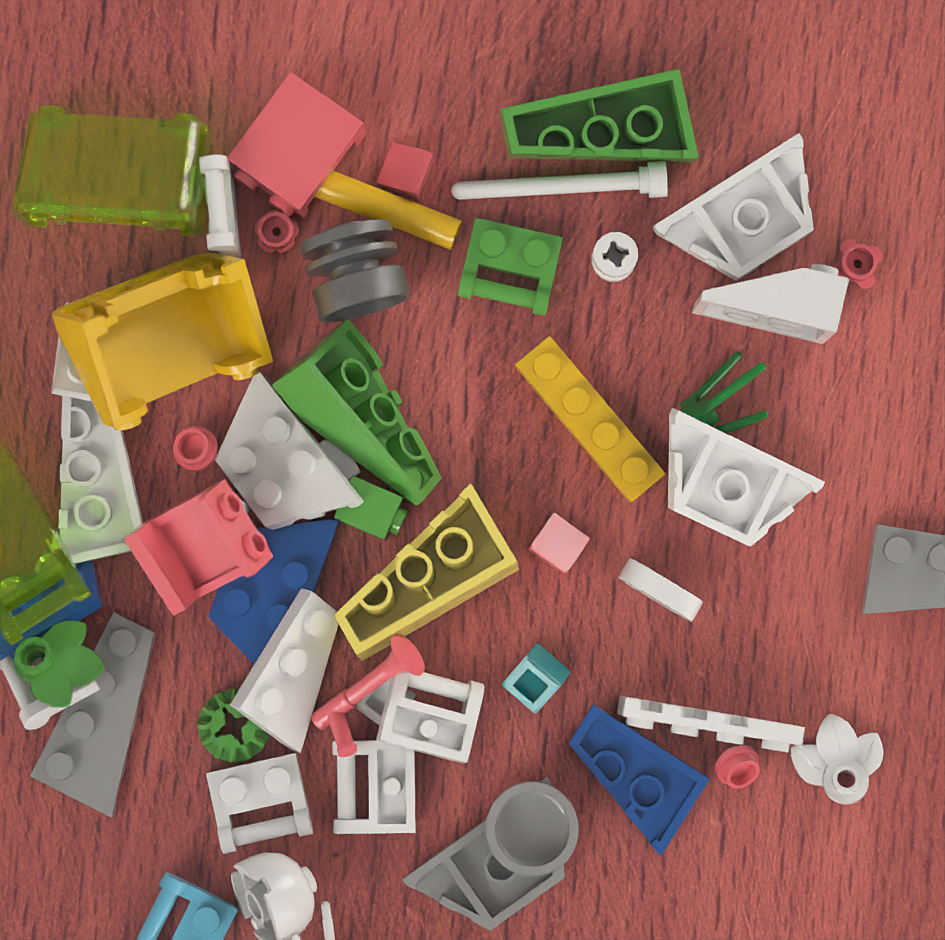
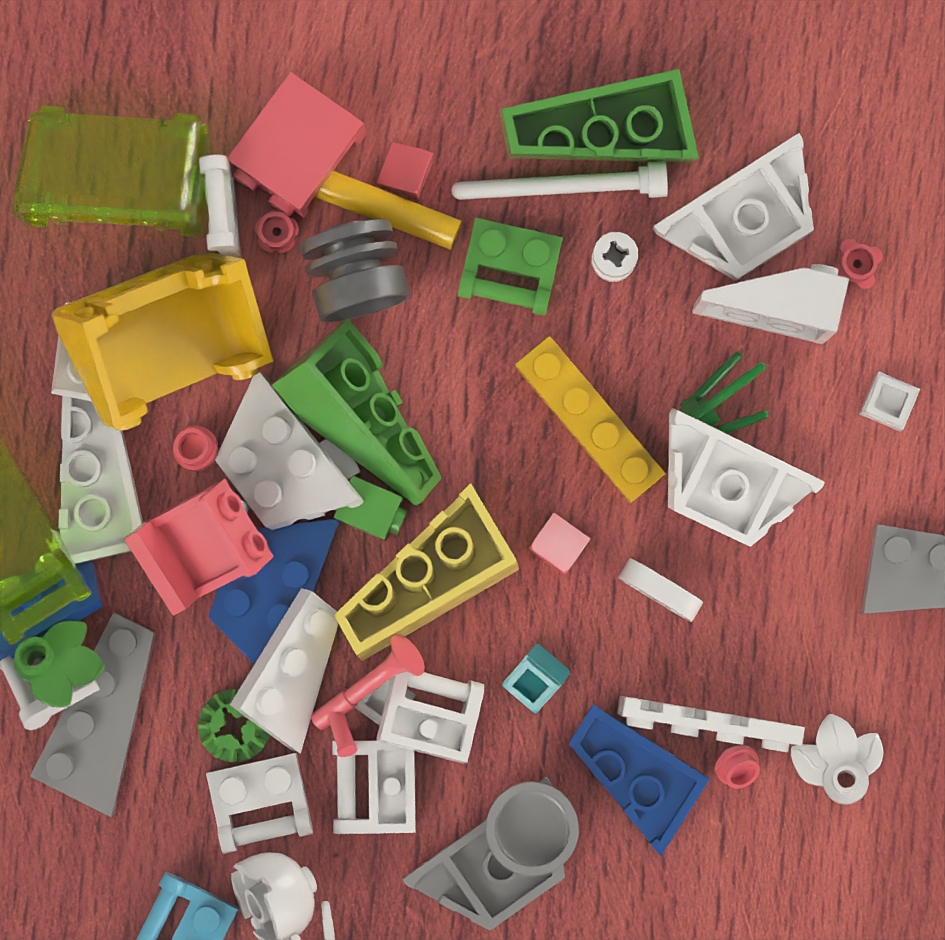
(889, 401): none -> white tile

